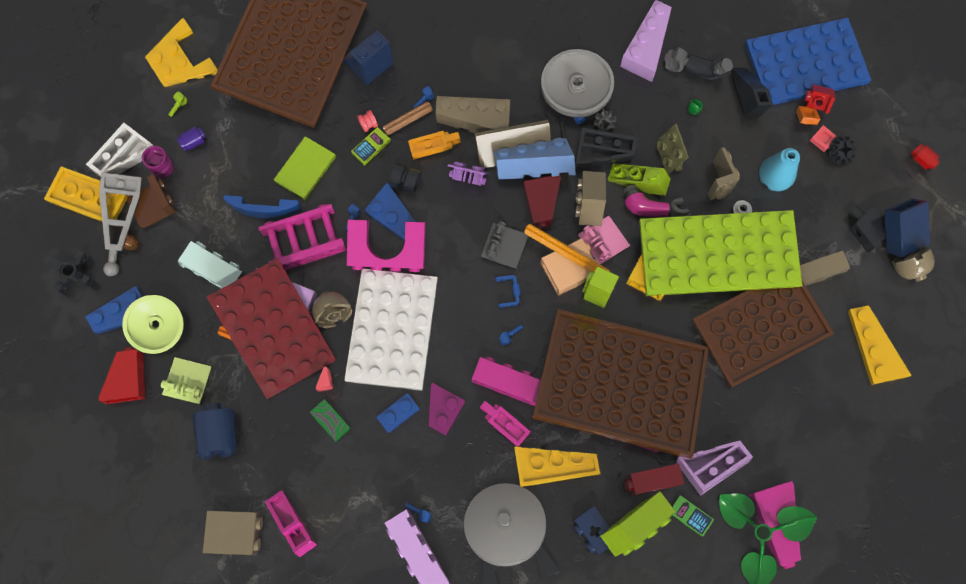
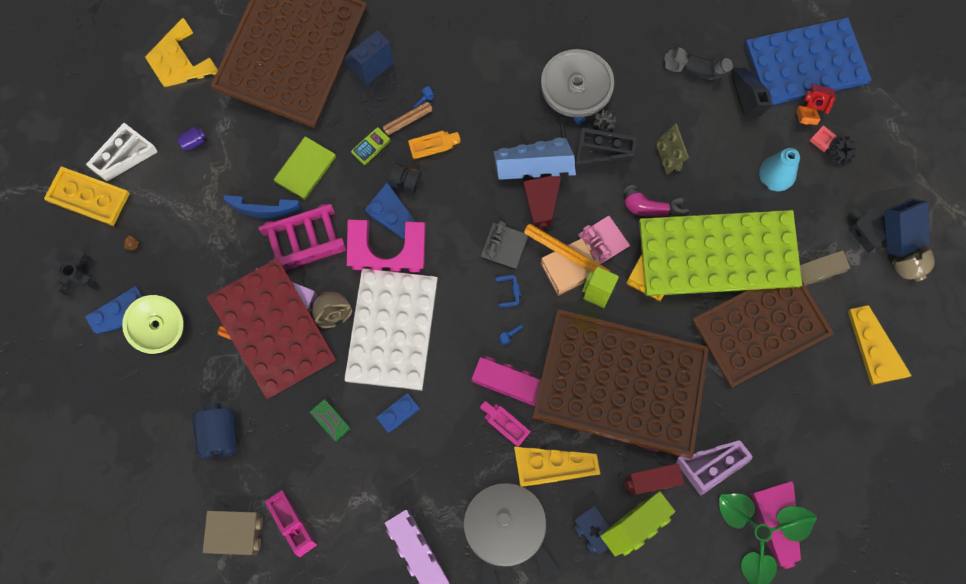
(124, 186): light grey plate -> none
(124, 378): red slope -> none
(153, 203): reddish brown bracket -> none
(157, 161): magenta wheel -> none
(180, 101): lime hand -> none
(186, 380): yellowish green hinge -> none
(209, 265): light aqua wedge -> none
(325, 380): coral slope -> none
(354, 211): blue hand -> none
(367, 121): coral wheel -> none
(424, 515): blue hand -> none
(443, 409): magenta wing -> none
(459, 168): medium lavender hinge -> none
(473, 113): dark tan wedge -> none
(508, 138): dark tan tile -> none
(591, 198): dark tan brick -> none
(645, 48): lavender wedge -> none
(647, 179): lime slope -> none
(691, 516): tile -> none
(693, 108): green hinge -> none
(728, 175): dark tan bracket -> none
(736, 208): white plate -> none
(925, 157): red brick -> none

